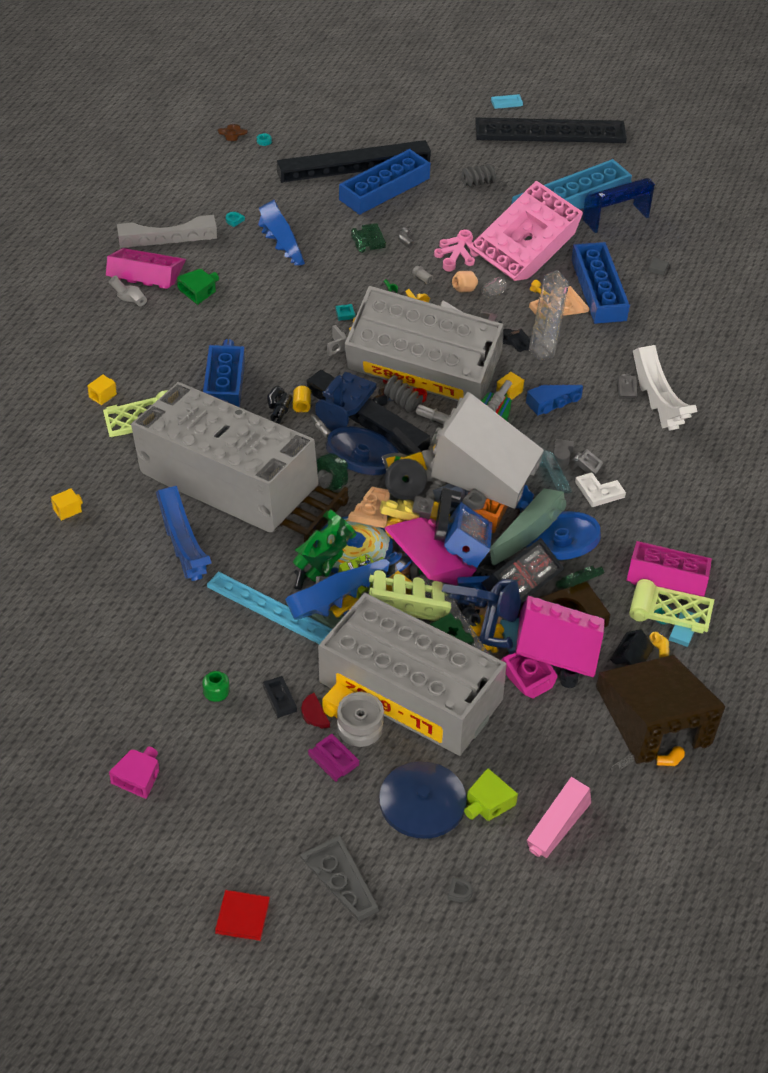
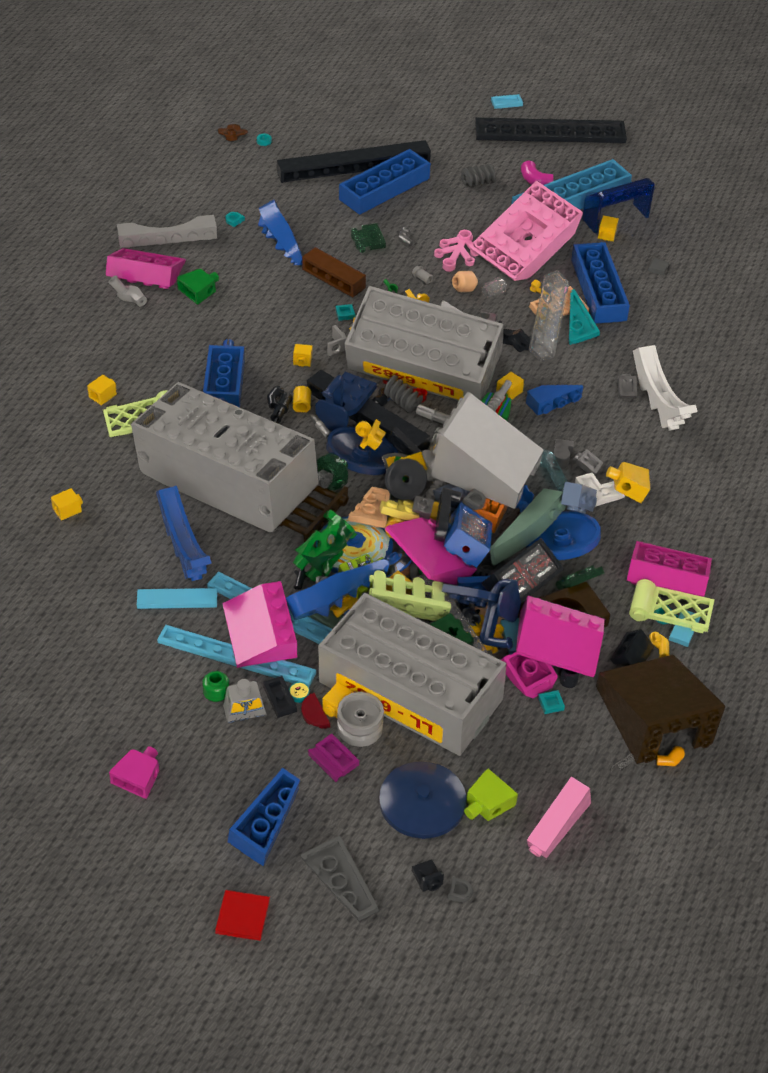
(177, 598): none -> medium azure tile
(224, 653): none -> medium azure tile
(243, 701): none -> light grey torso
(260, 626): none -> slope
(262, 821): none -> blue wedge
(299, 691): none -> light yellow tile
(302, 355): none -> yellow plate
(334, 272): none -> reddish brown brick
(372, 435): none -> yellow hips
(428, 876): none -> black bracket
(531, 174): none -> dark pink cylinder
(551, 702): none -> teal tile
(579, 497): none -> sand blue brick
(580, 323): none -> teal wing
(608, 228): none -> yellow brick
(630, 480): none -> yellow torso

